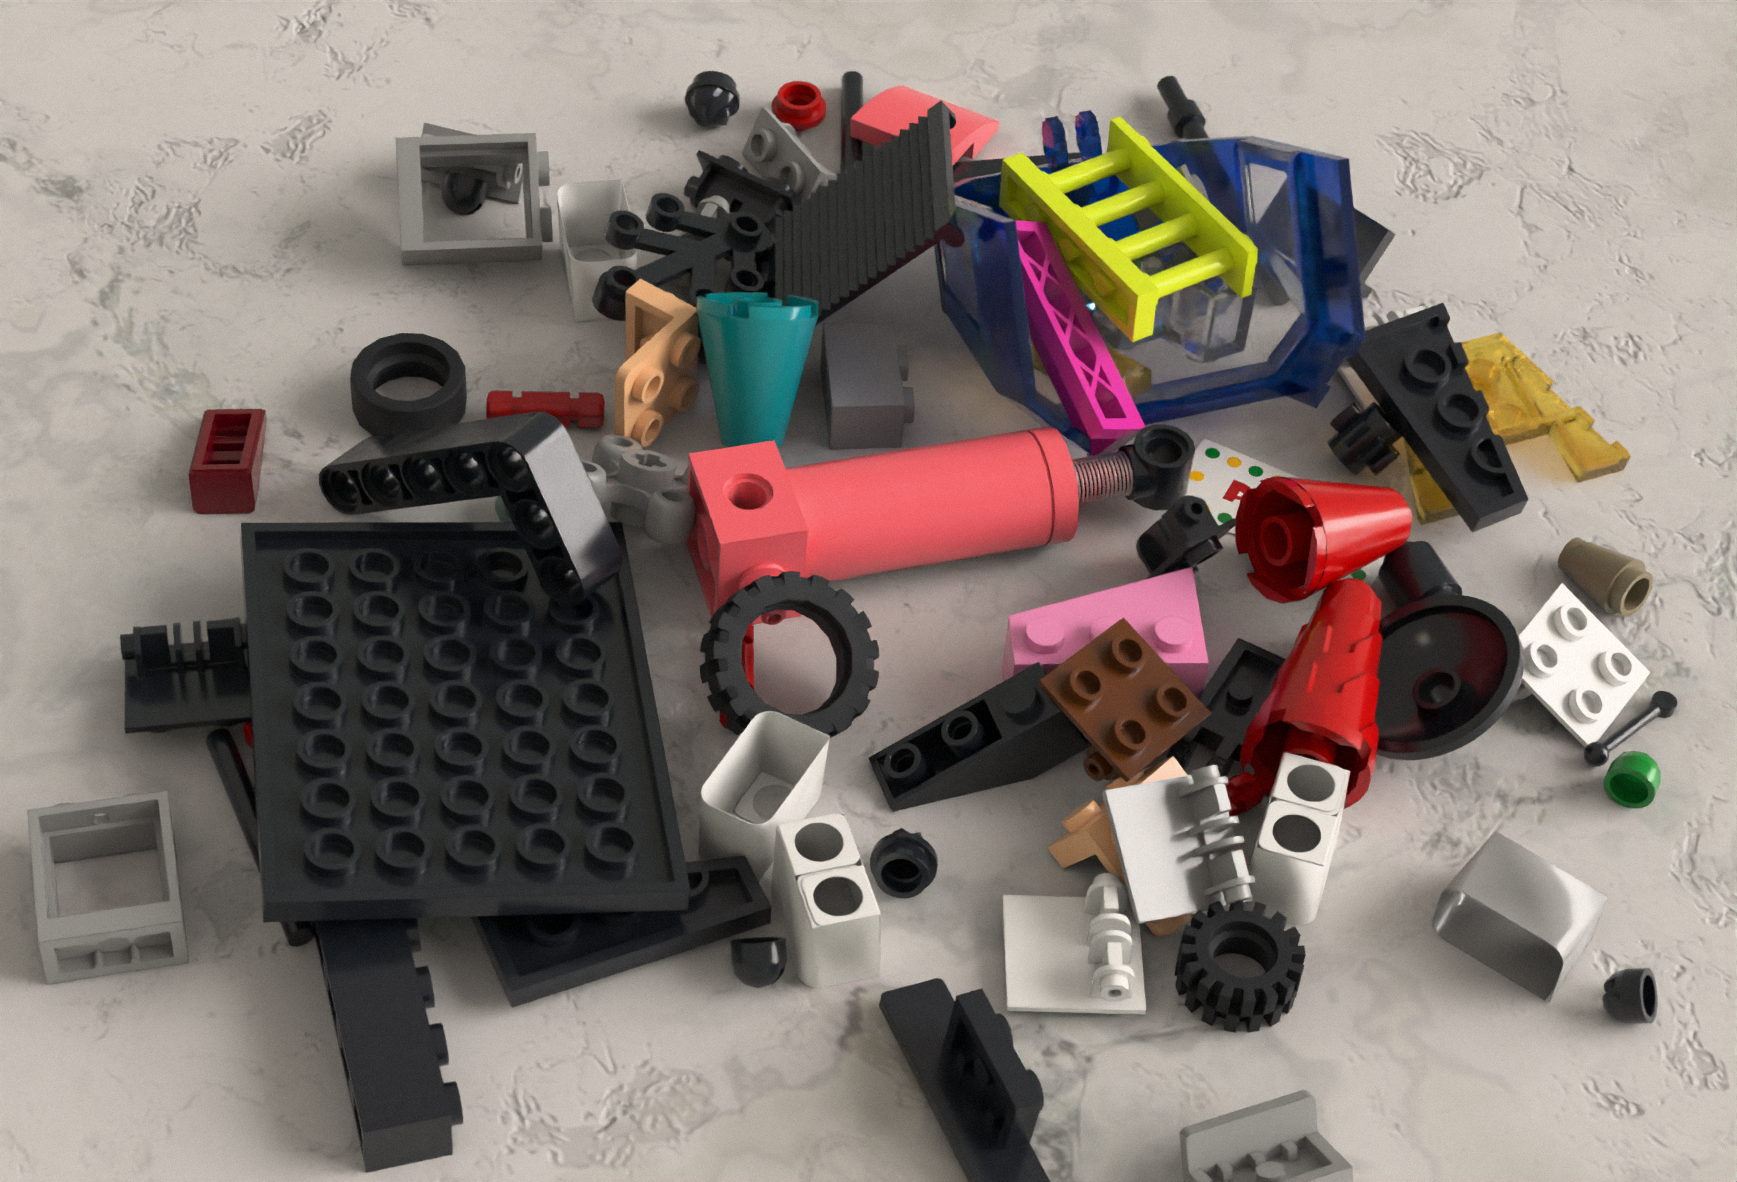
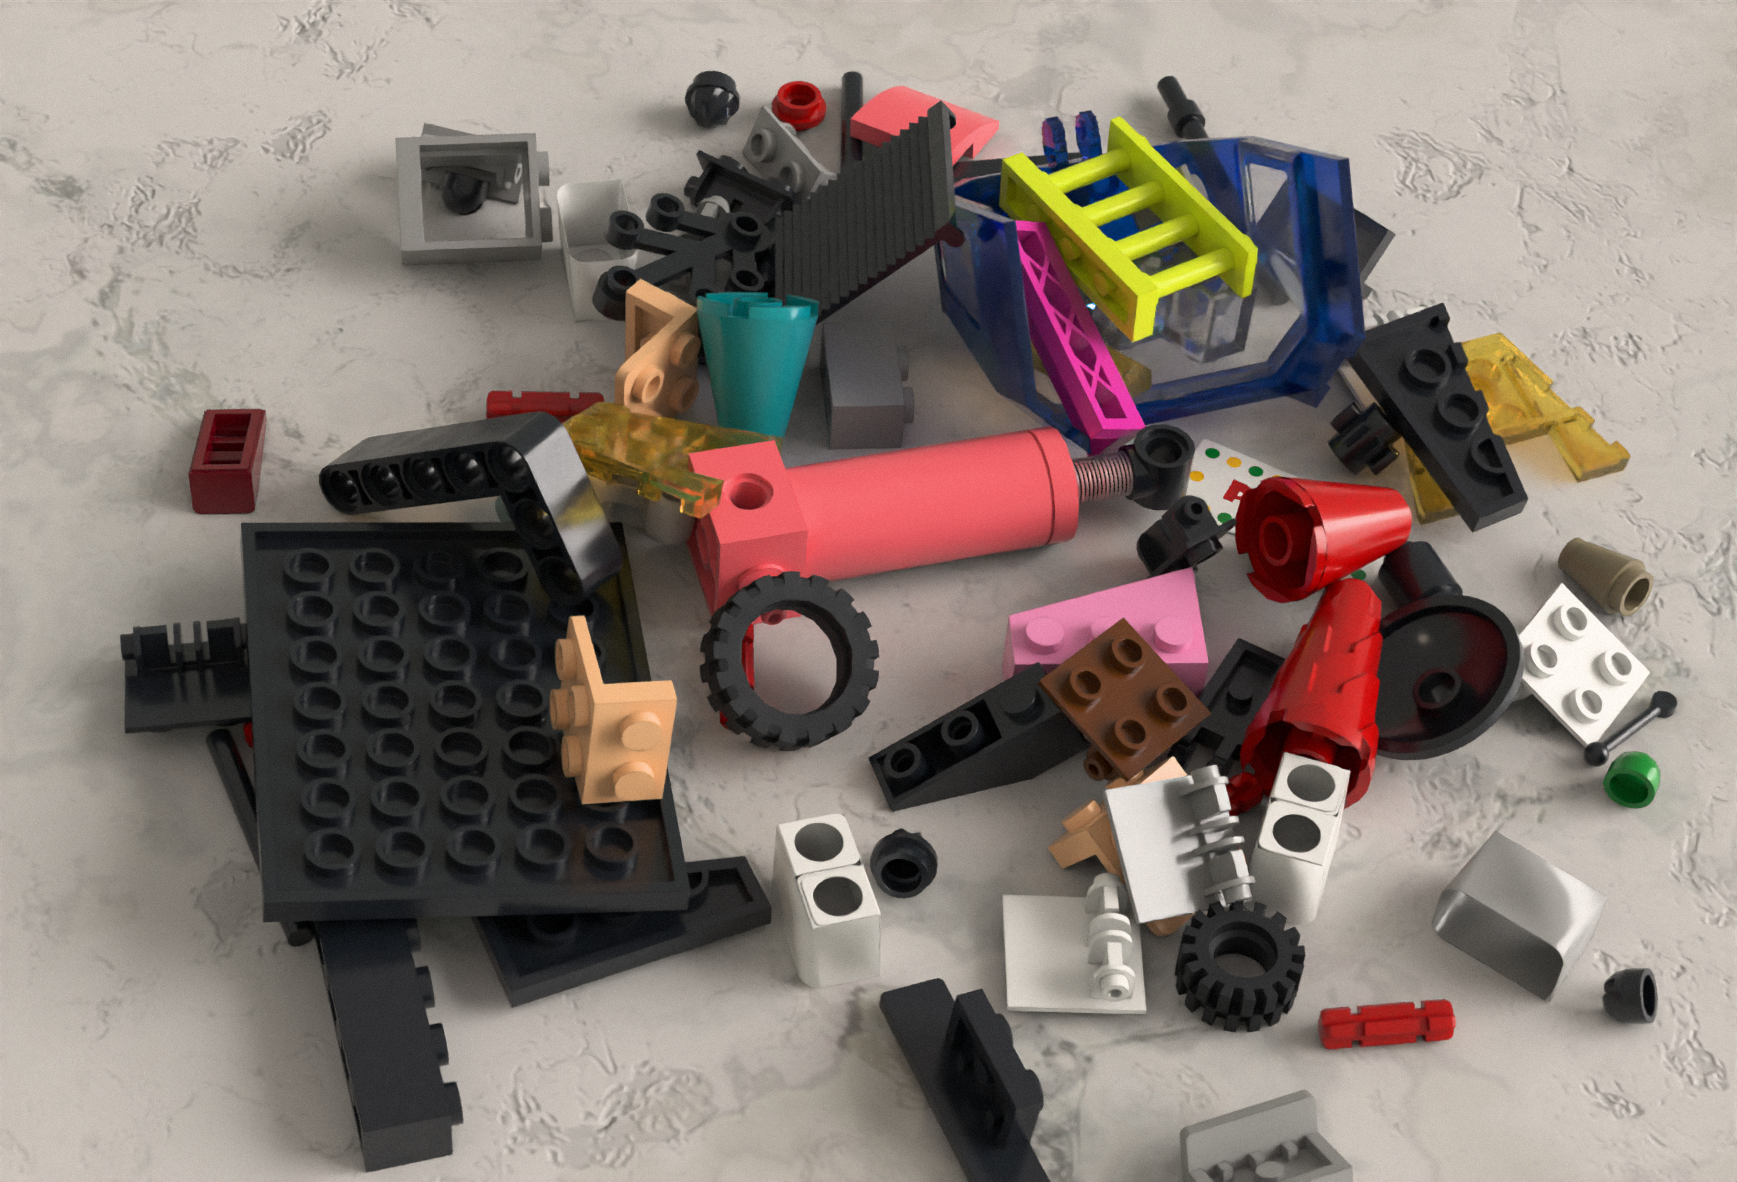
(111, 938): light grey window -> none
(407, 357): black tyre -> none
(612, 732): none -> light nougat bracket
(654, 452): none -> clear yellow wing
(758, 960): black hinge -> none
(766, 754): white piece -> none
(1386, 1024): none -> red axle

